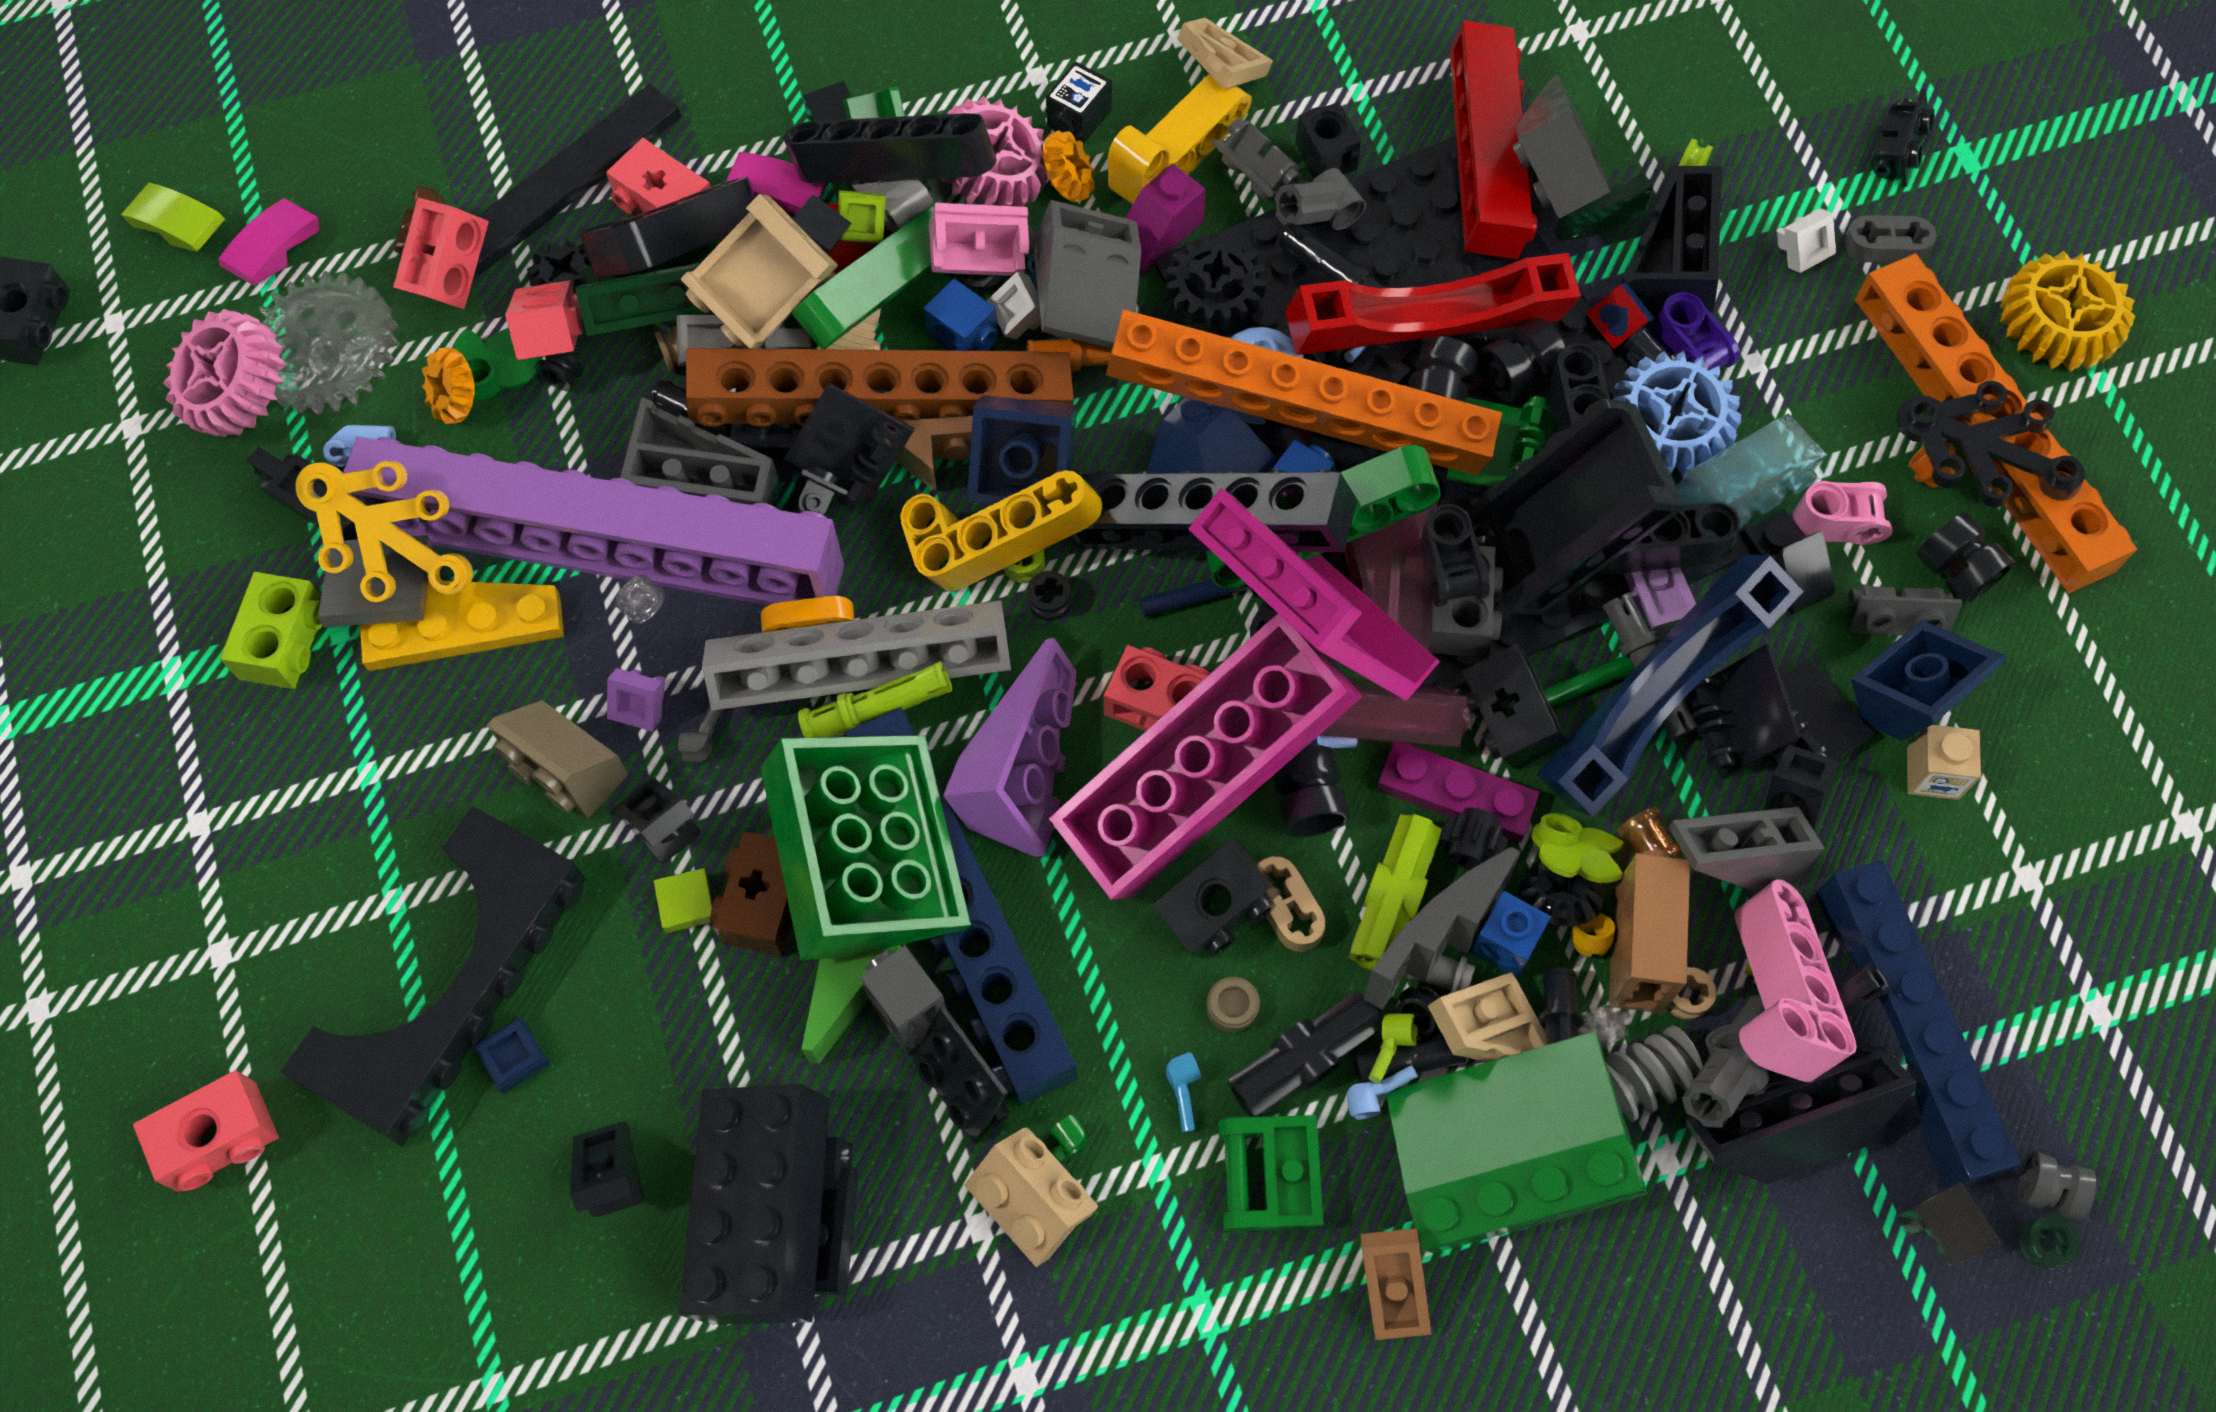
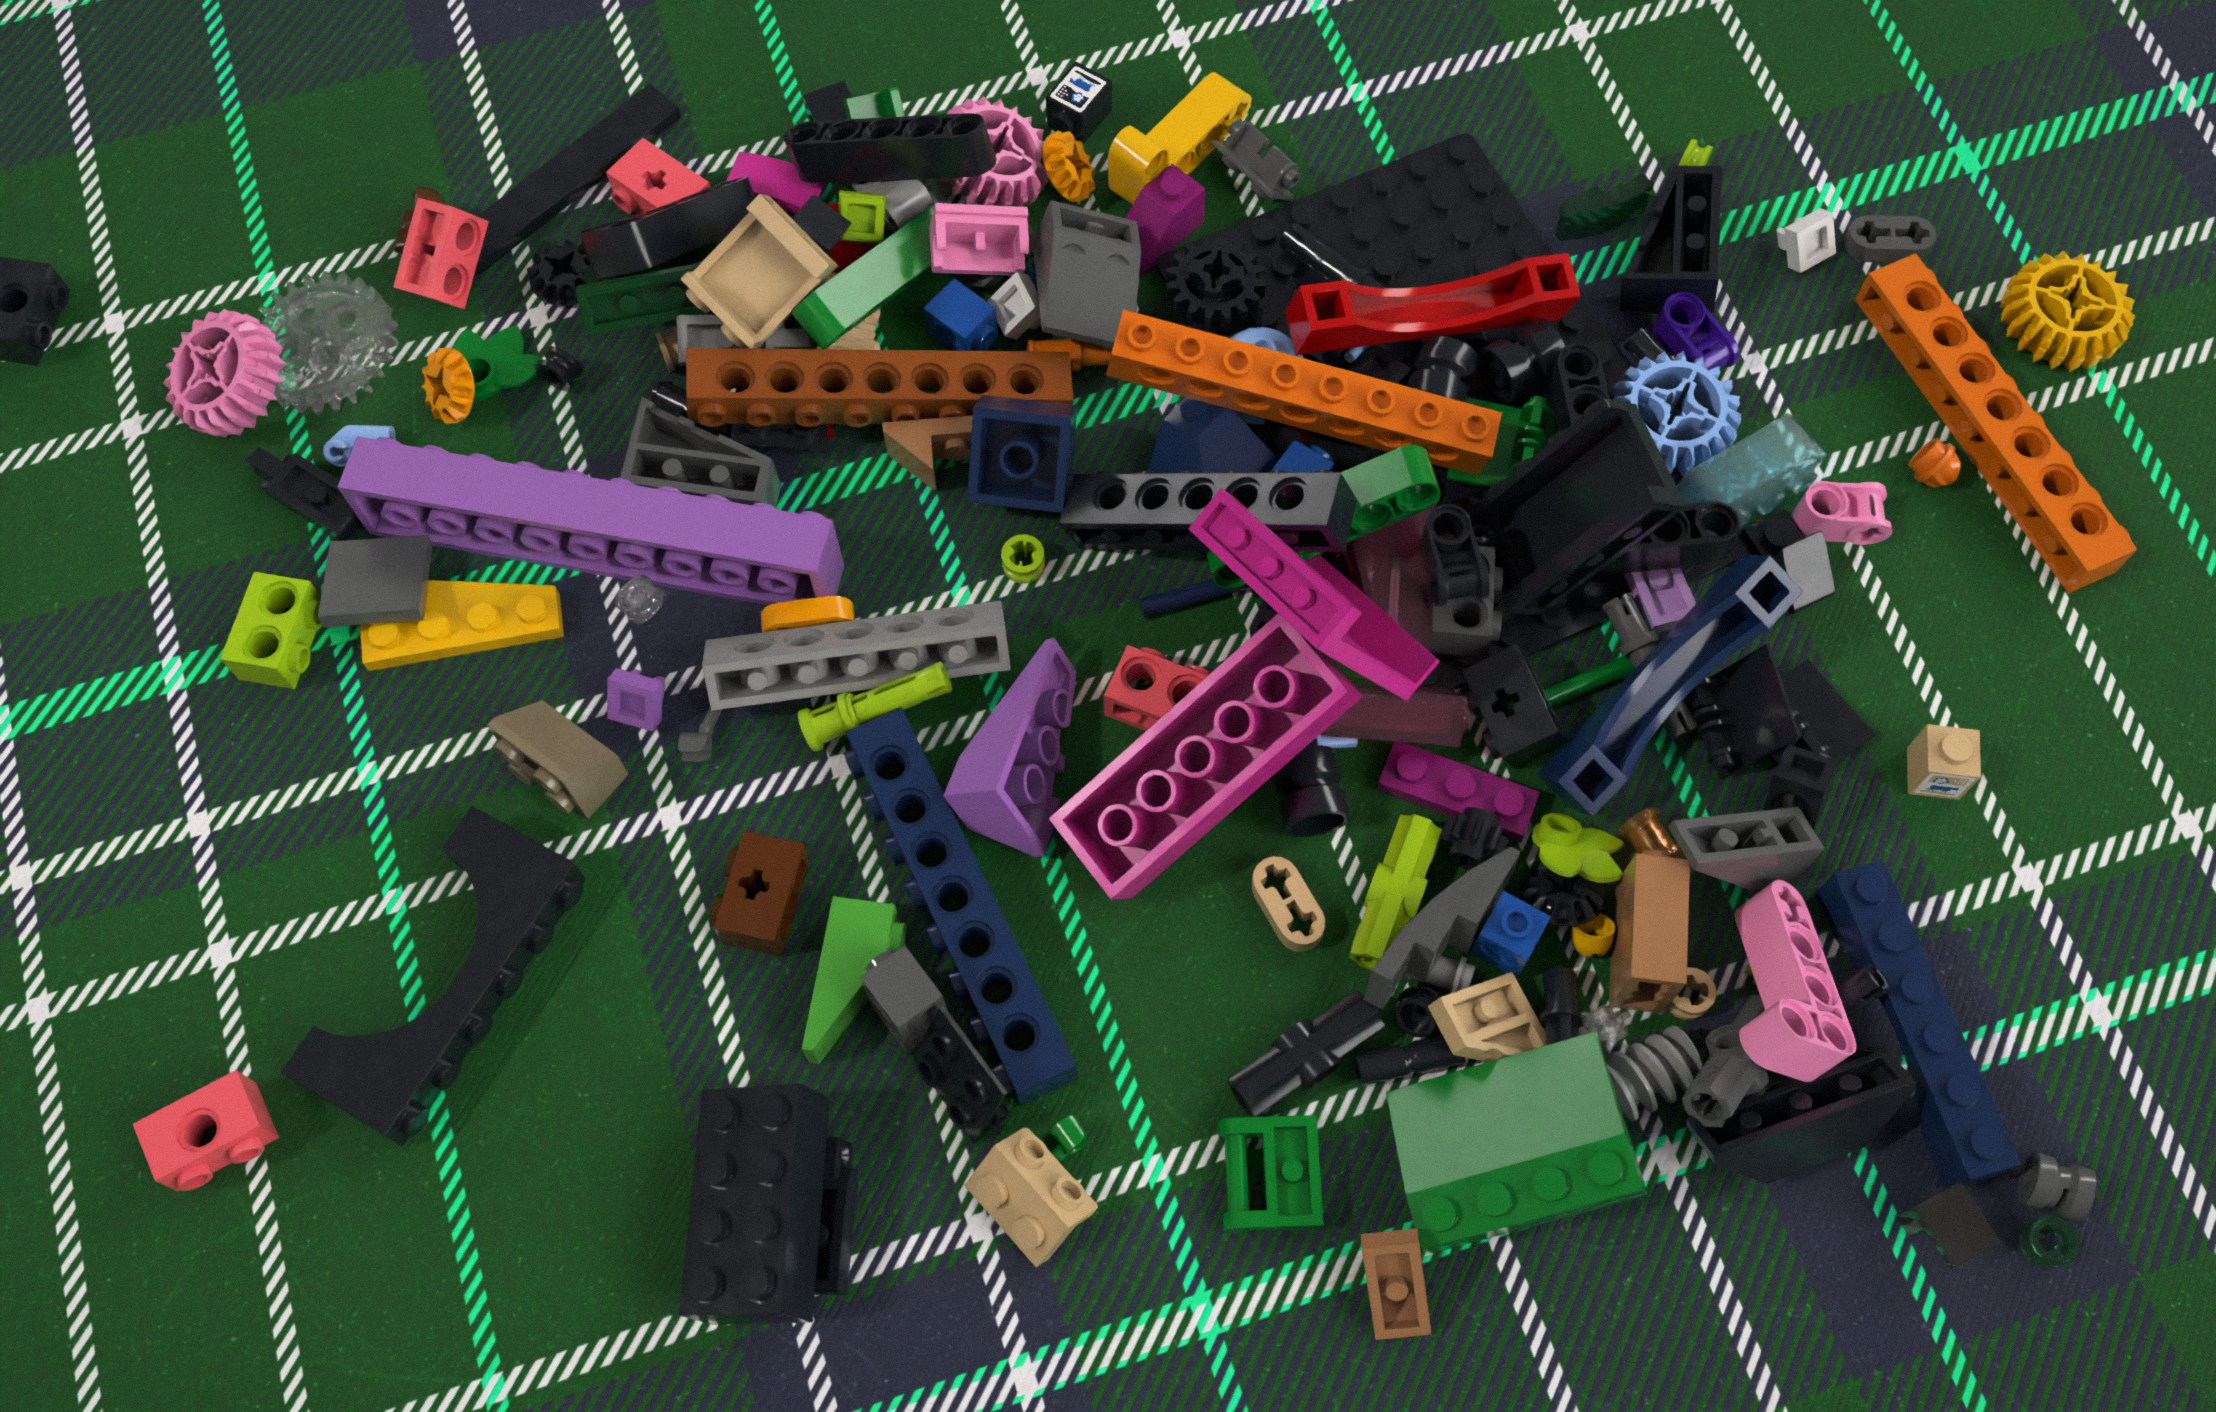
(174, 216): lime slope -> none
(263, 243): dark pink slope -> none
(375, 525): yellow plant -> none
(511, 1055): dark blue tile -> none
(544, 320): coral brick -> none
(605, 1171): black slope -> none
(658, 819): black slope -> none
(684, 900): lime tile -> none
(813, 490): black hinge -> none
(850, 442): black hinge -> none
(862, 844): green slope -> none
(1037, 588): black bush -> none
(1060, 506): yellow beam -> none
(1181, 1072): dark azure hand -> none
(1188, 902): black brick -> none
(1222, 54): tan wing -> none
(1233, 1004): dark tan tile -> none
(1325, 199): dark grey piece -> none
(1328, 140): black brick -> none
(1363, 1097): light blue hand -> none
(1396, 1031): lime hand -> none
(1486, 110): red brick -> none
(1559, 152): dark grey slope -> none
(1619, 315): tile -> none
(1884, 613): dark grey hinge -> none
(1909, 123): black hinge -> none
(1921, 679): dark blue slope -> none
(1961, 541): black wheel -> none
(1984, 441): black plant -> none

